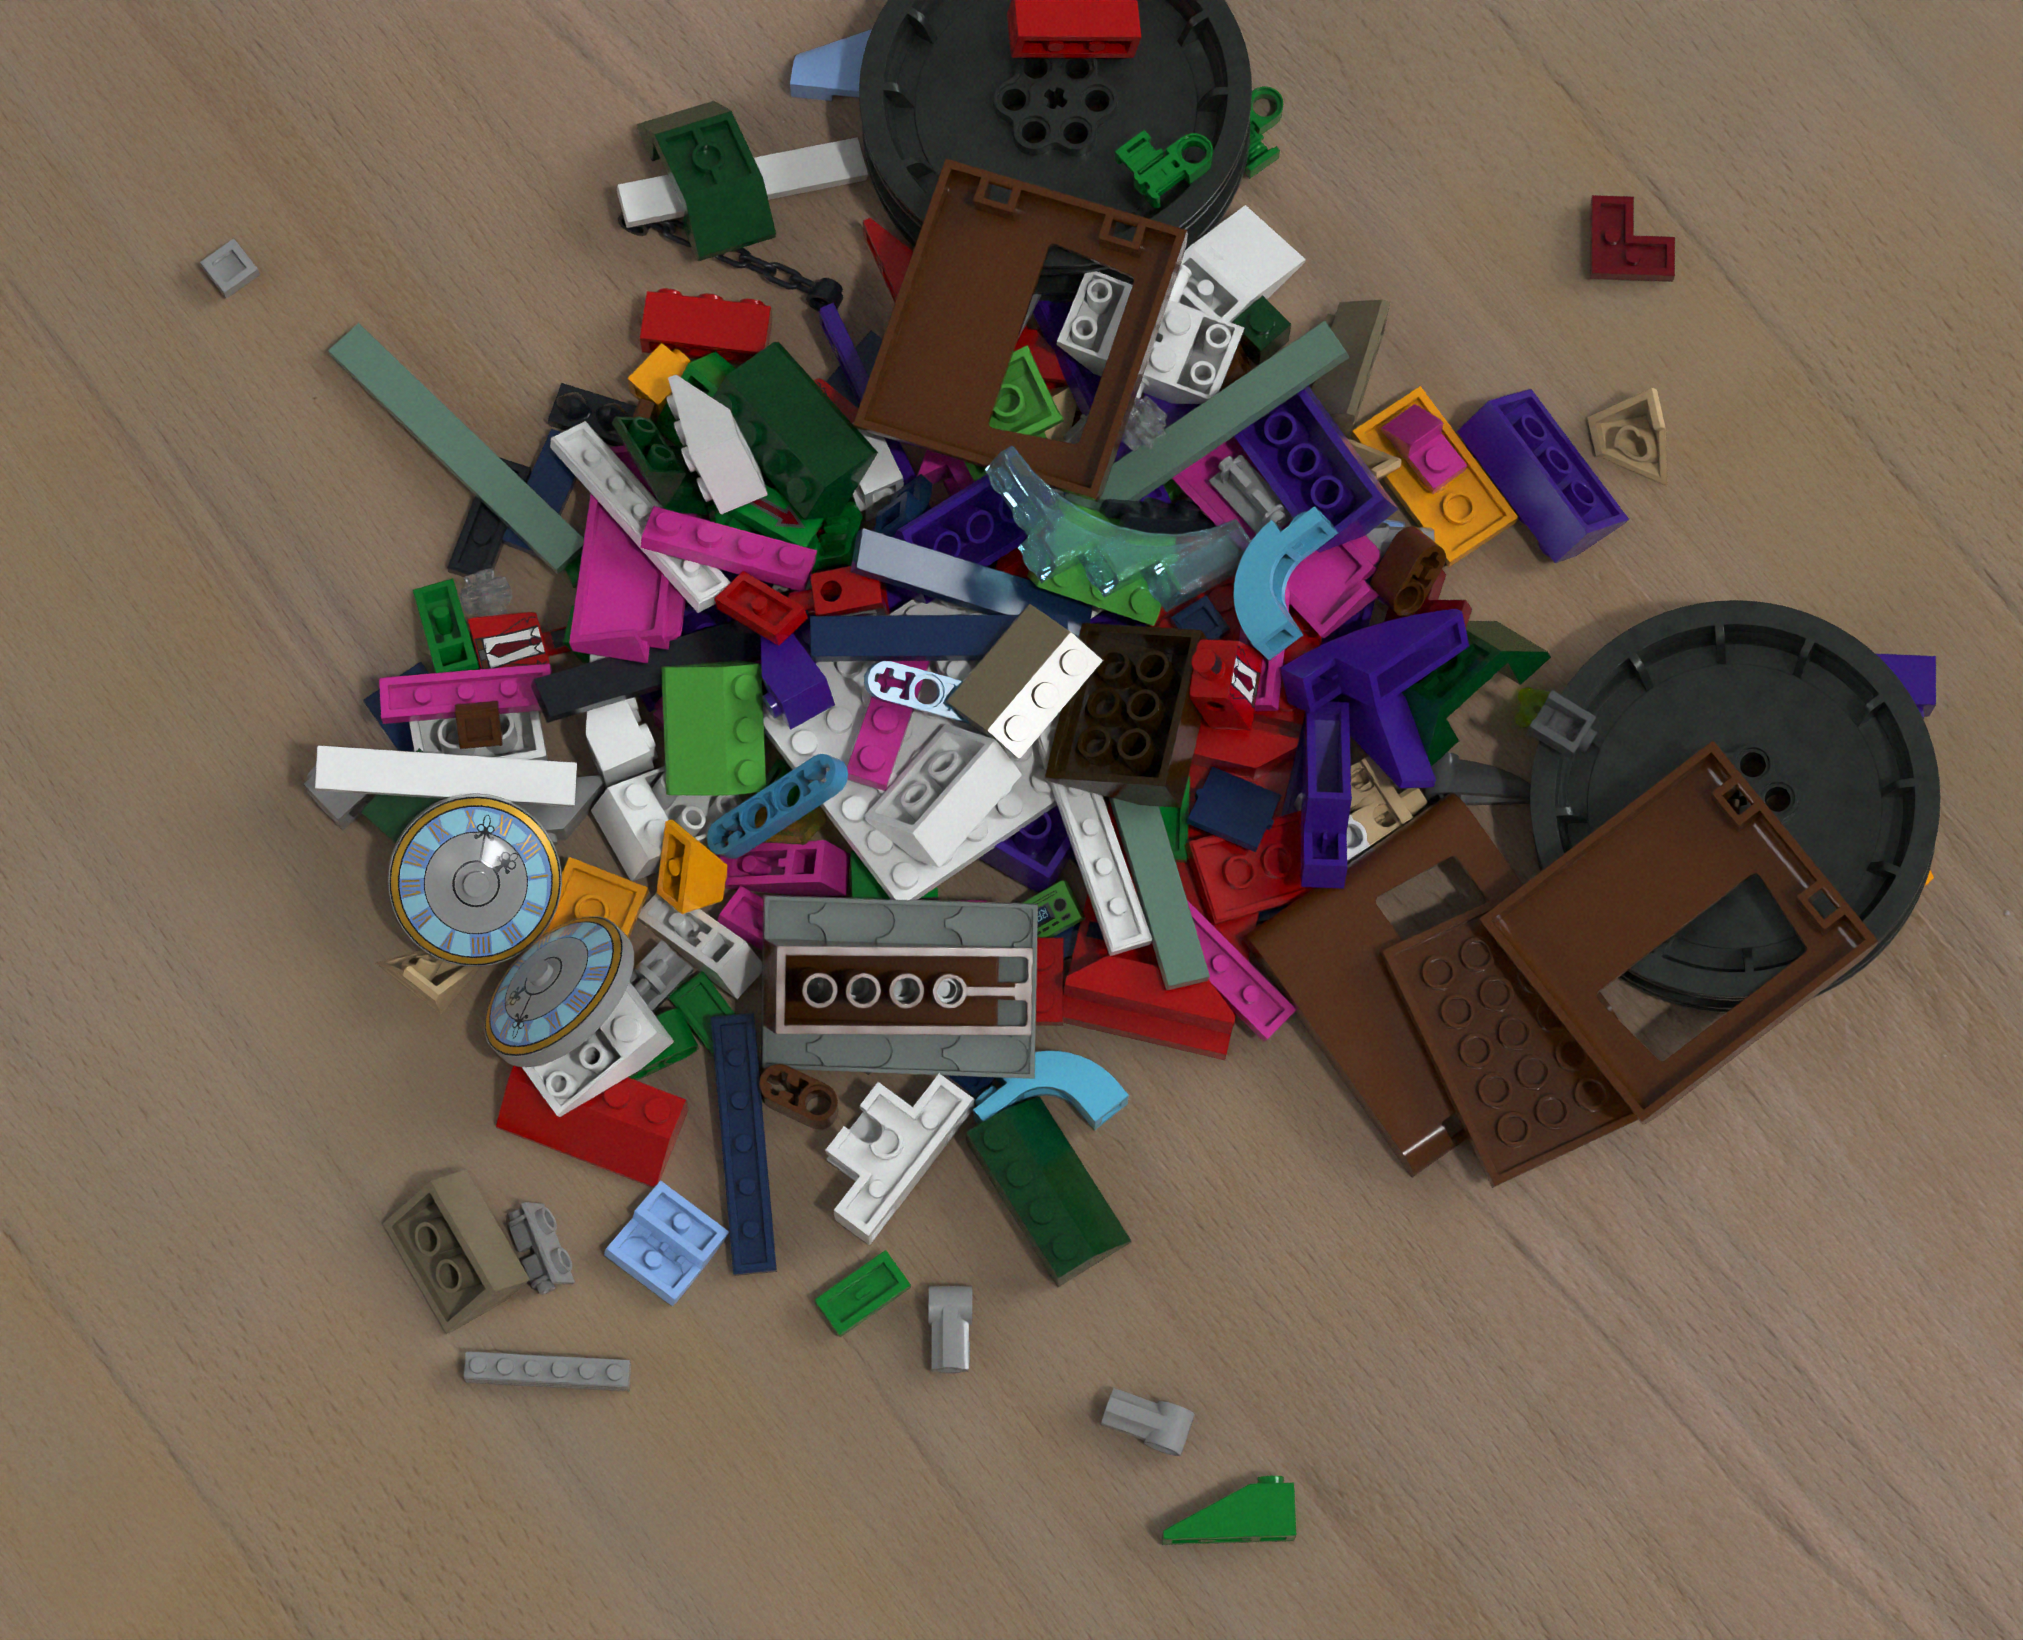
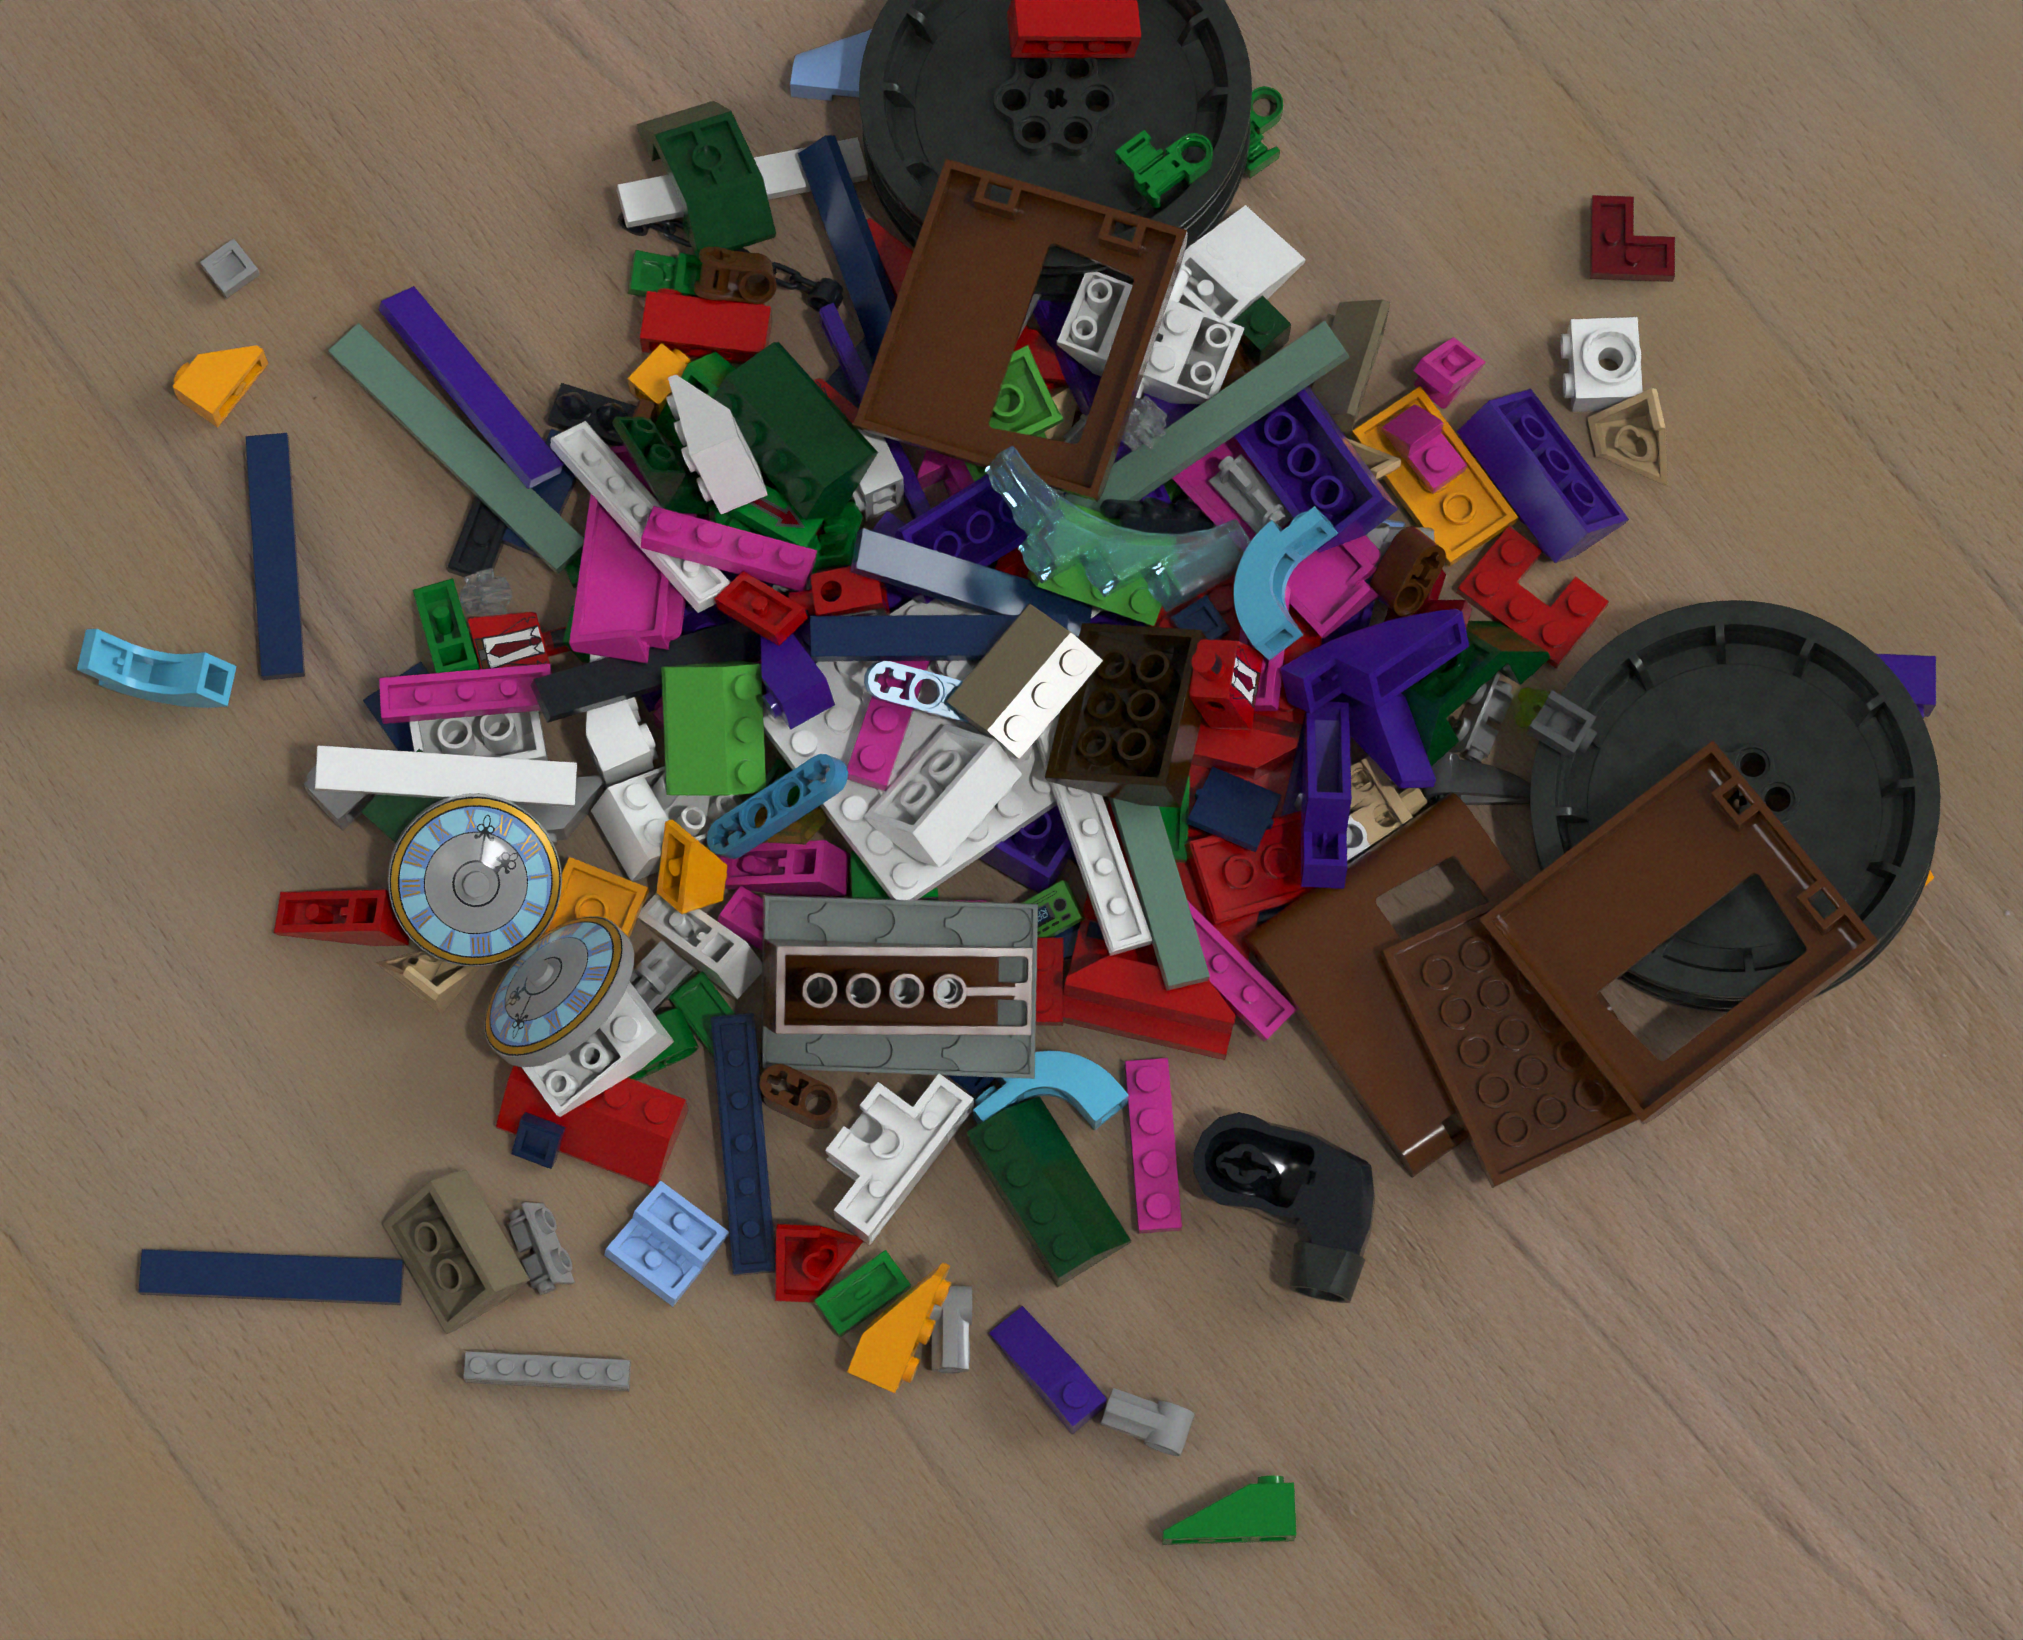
(155, 675): none -> medium azure arch
(218, 380): none -> light orange slope
(271, 1277): none -> dark blue tile
(275, 556): none -> dark blue tile
(341, 917): none -> red slope
(471, 387): none -> dark purple tile
(478, 724): reddish brown tile -> none
(538, 1140): none -> dark blue tile
(659, 271): none -> green slope
(731, 276): none -> reddish brown piece
(809, 1260): none -> red slope
(850, 237): none -> dark blue tile
(892, 1338): none -> light orange slope
(904, 506): dark blue slope -> none
(1049, 1369): none -> dark purple slope
(1153, 1146): none -> dark pink plate
(1297, 1184): none -> black piece
(1447, 371): none -> dark pink slope
(1486, 703): none -> light grey hinge
(1496, 592): none -> red plate
(1584, 346): none -> white brick

